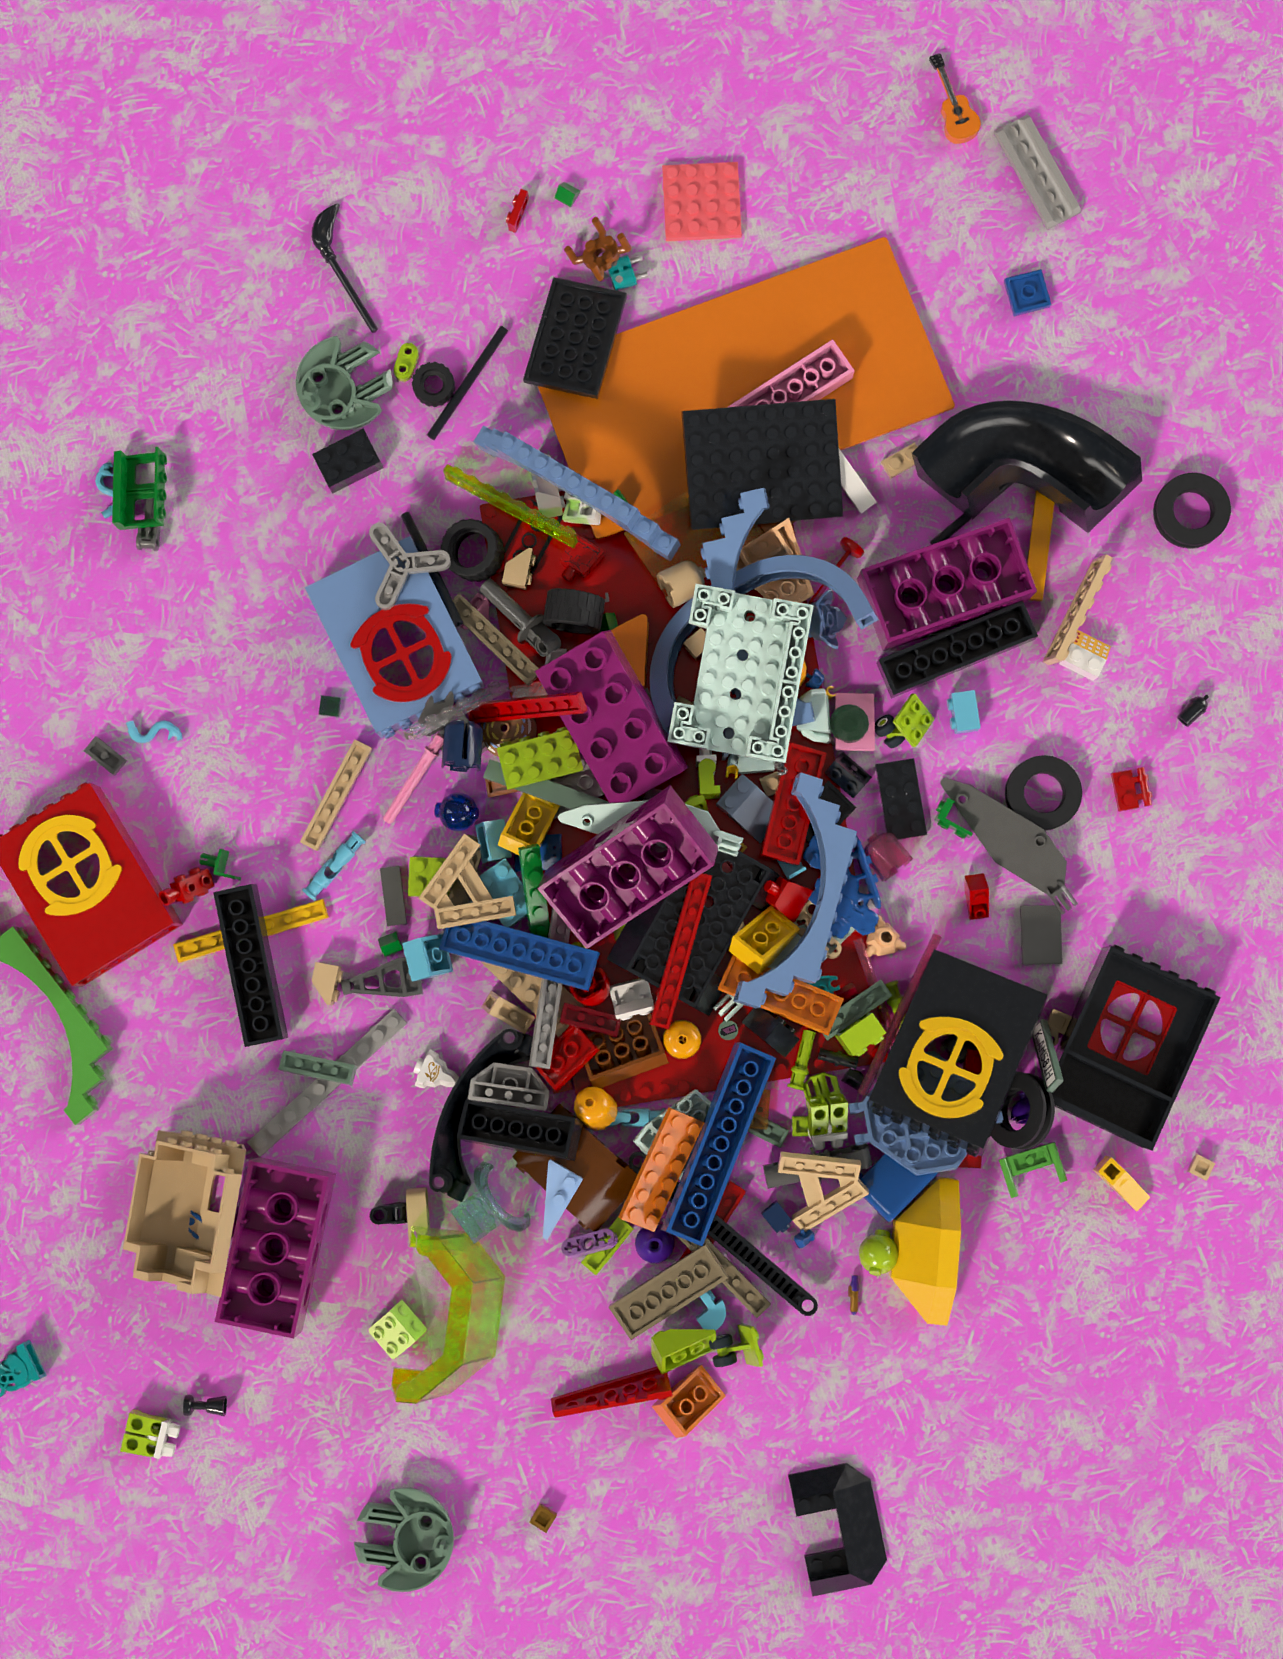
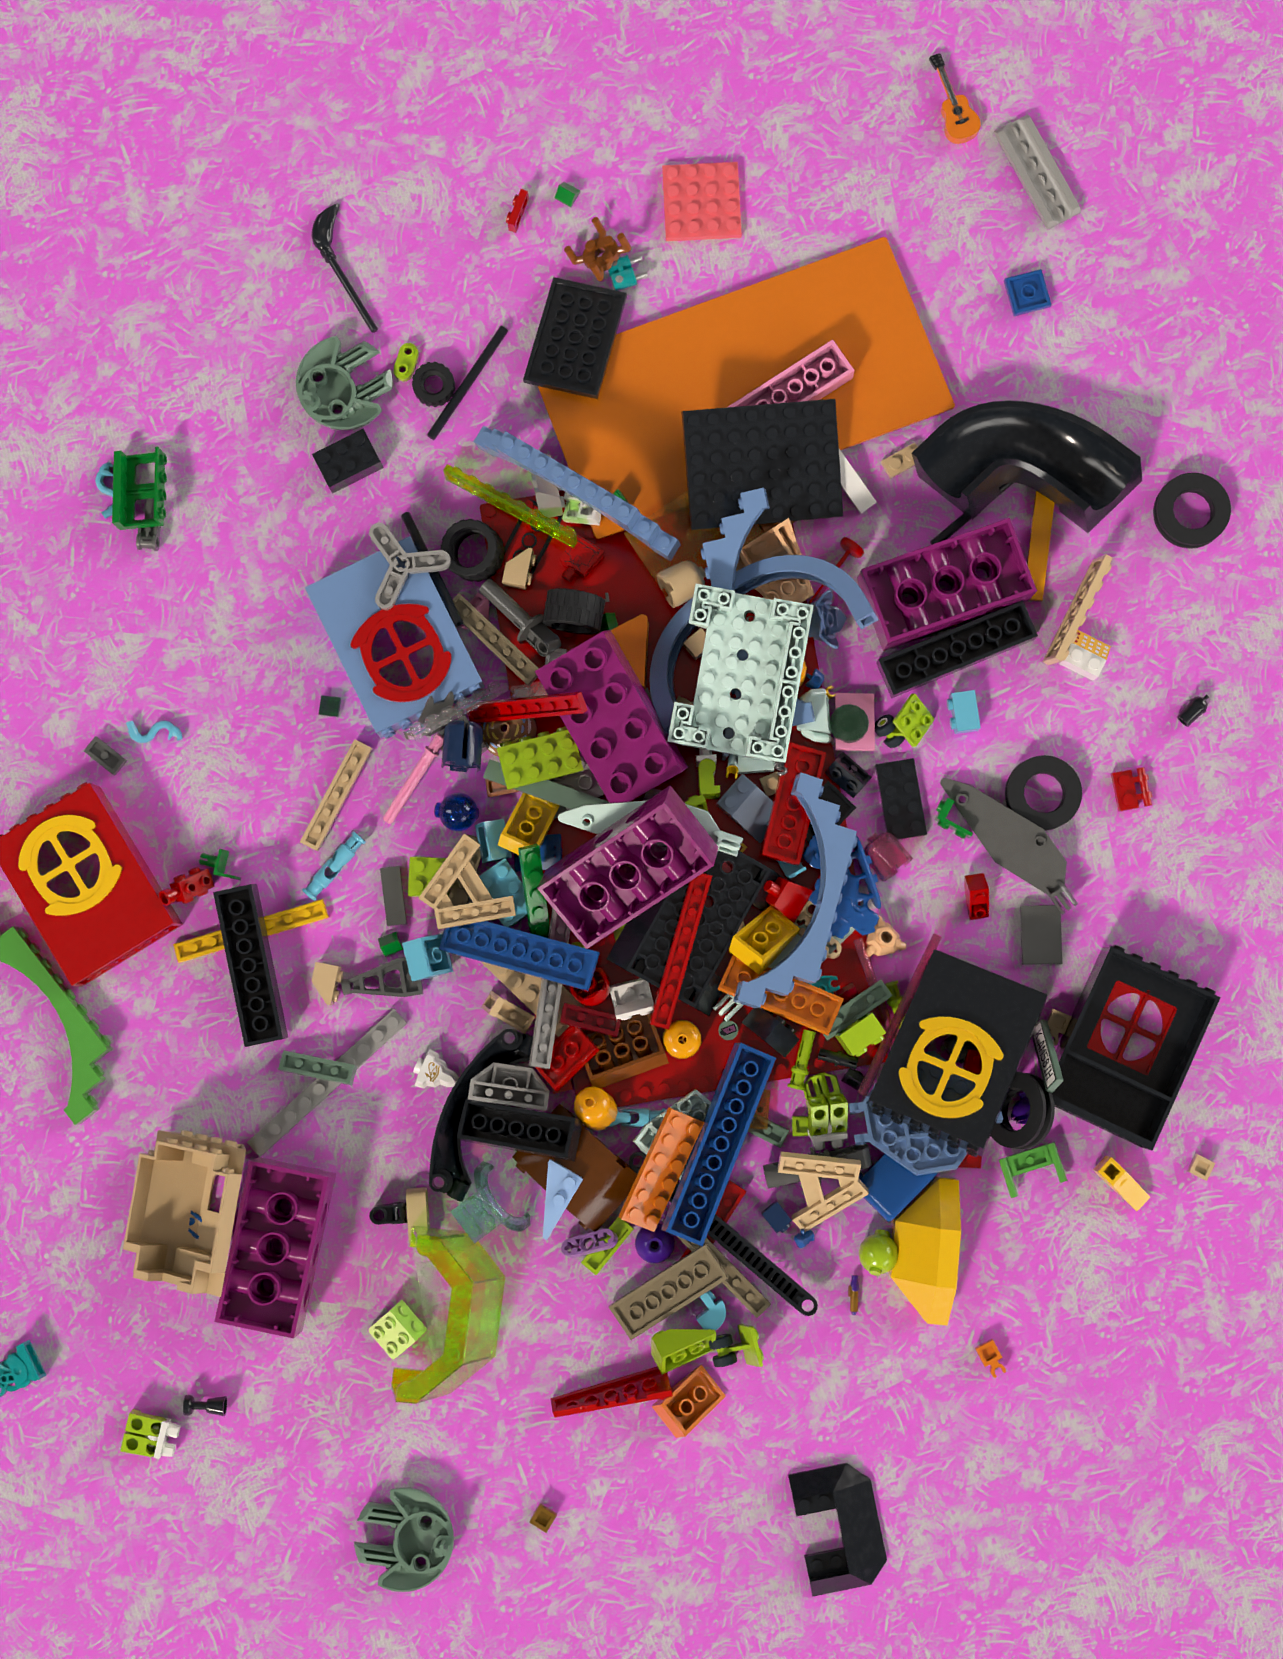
(990, 1355): none -> orange plate

